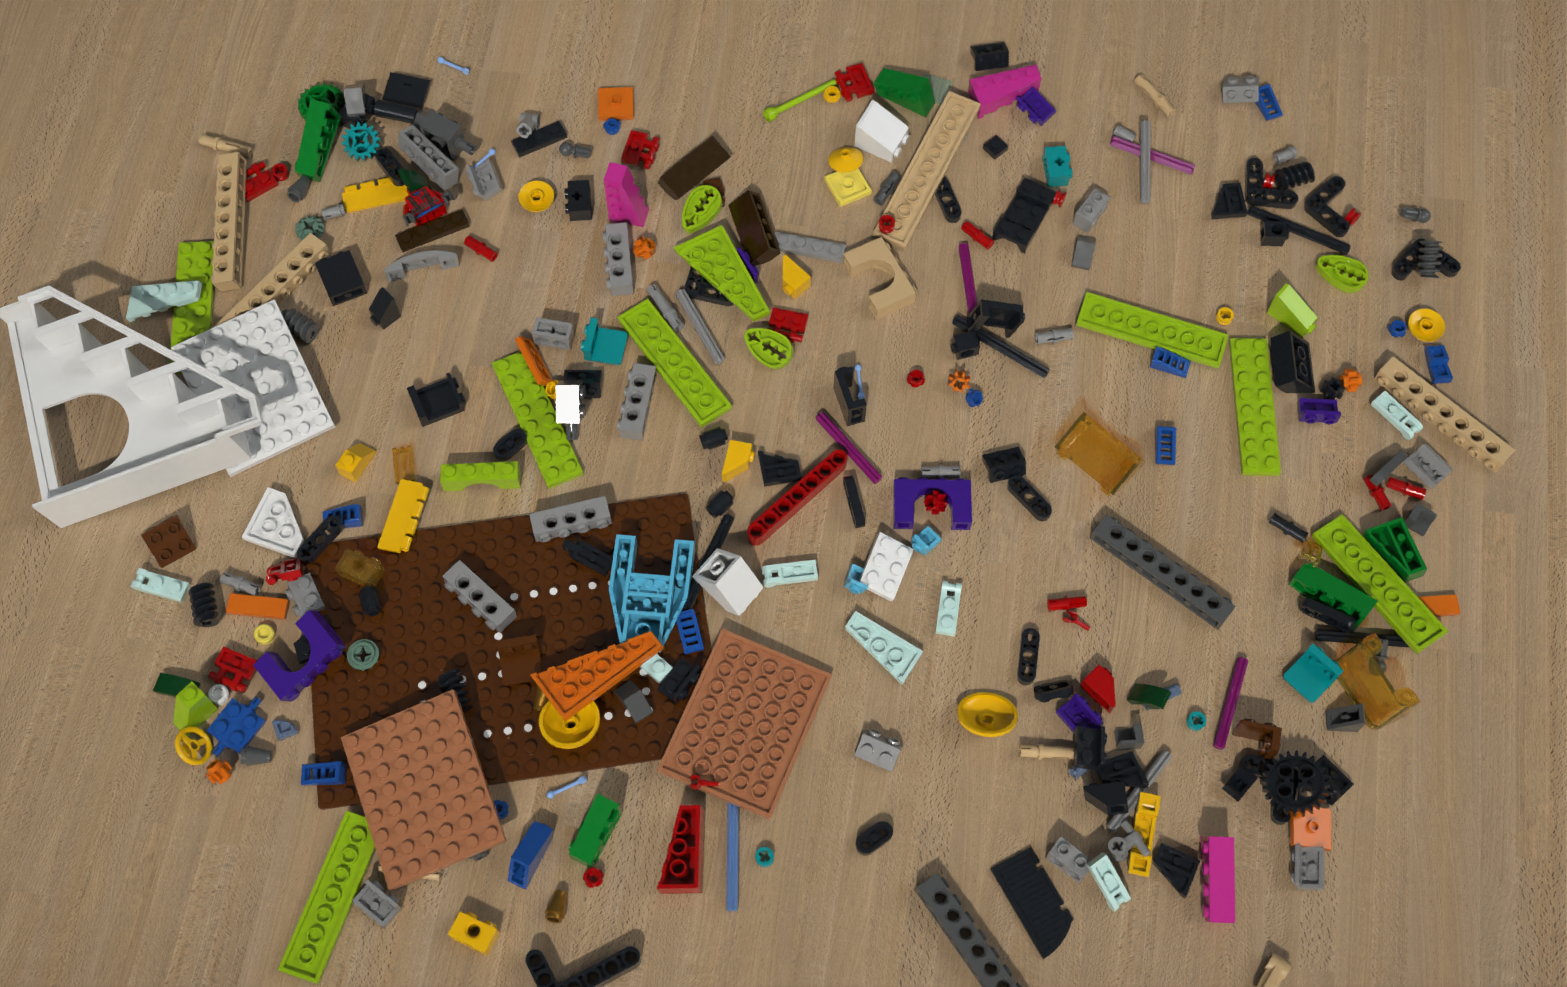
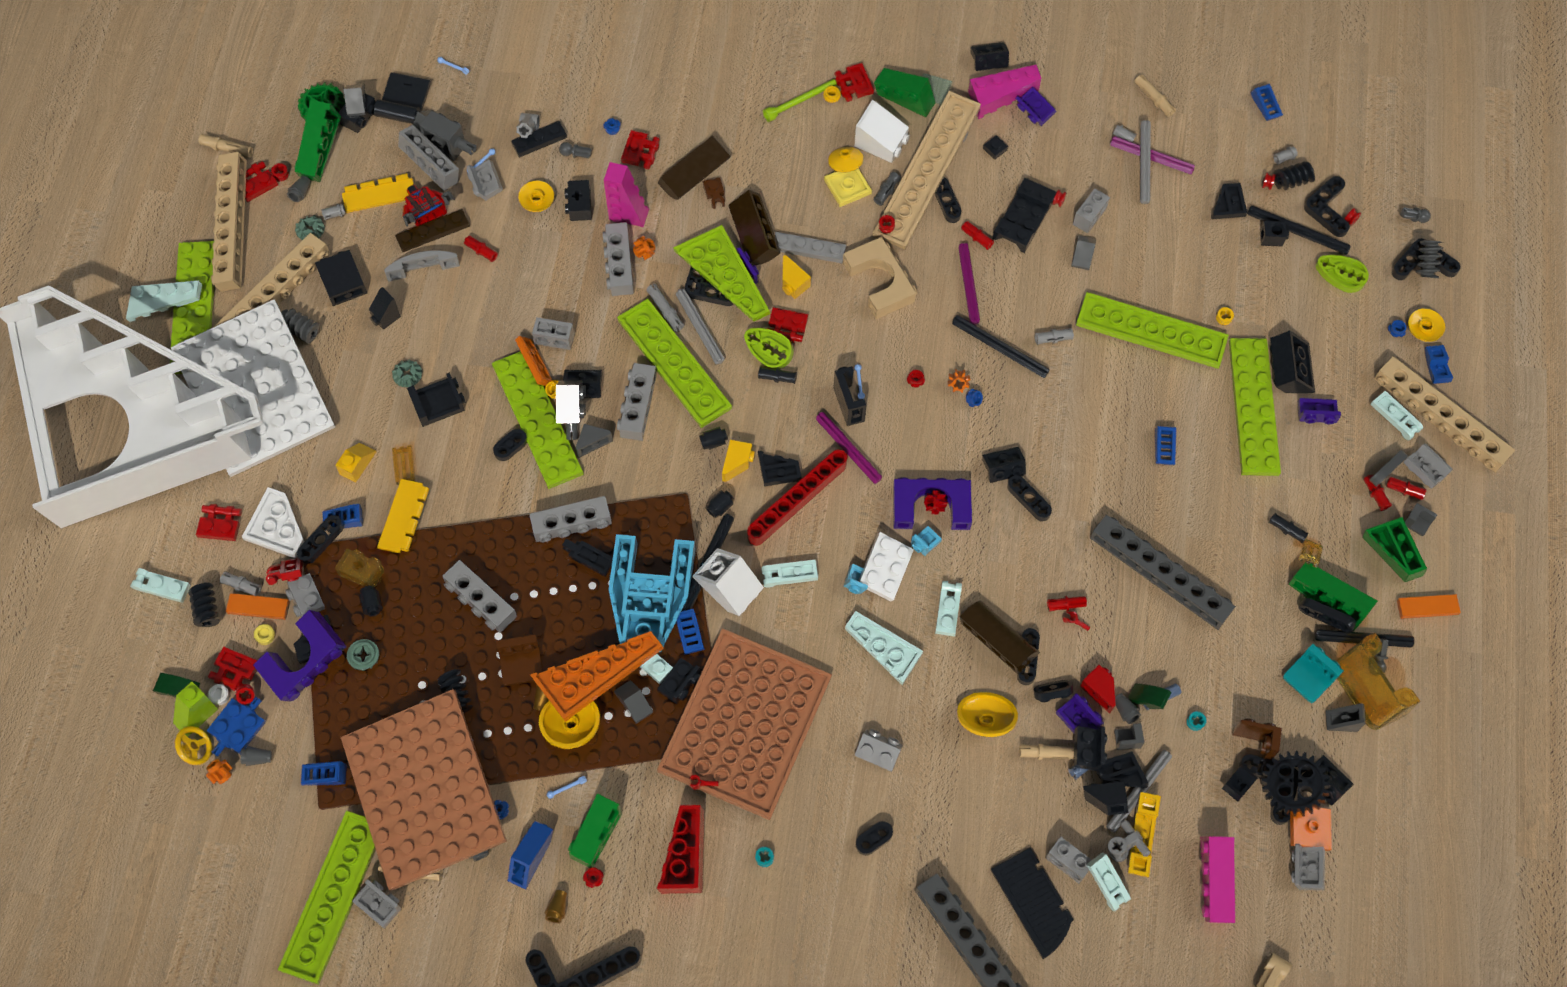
(168, 541): reddish brown bracket -> none
(219, 528): none -> red plate
(240, 689): none -> red bush
(284, 729): sand blue tile -> none
(358, 147): teal gear -> none
(384, 164): black beam -> none
(407, 380): none -> sand green gear
(413, 179): dark green slope -> none
(483, 941): yellow brick -> none
(501, 474): lime arch -> none
(591, 439): none -> dark grey slope
(603, 344): teal bracket -> none
(615, 103): orange plate -> none
(694, 201): lime piece -> none
(732, 857): medium blue axle -> none
(777, 375): none -> black pin
(854, 502): black beam -> none
(940, 471): light grey pin -> none
(965, 345): black brick -> none
(996, 315): black panel -> none
(998, 636): none -> dark brown brick
(1056, 166): teal brick -> none
(1099, 454): clear yellow windscreen -> none
(1127, 710): none -> dark grey cone
(1167, 355): blue slope -> none
(1176, 868): black wing -> none
(1230, 703): magenta axle -> none
(1241, 89): light grey bracket -> none
(1258, 190): black beam -> none
(1292, 311): lime slope -> none
(1332, 389): black gear -> none
(1351, 380): orange gear -> none
(1378, 580): lime plate -> none

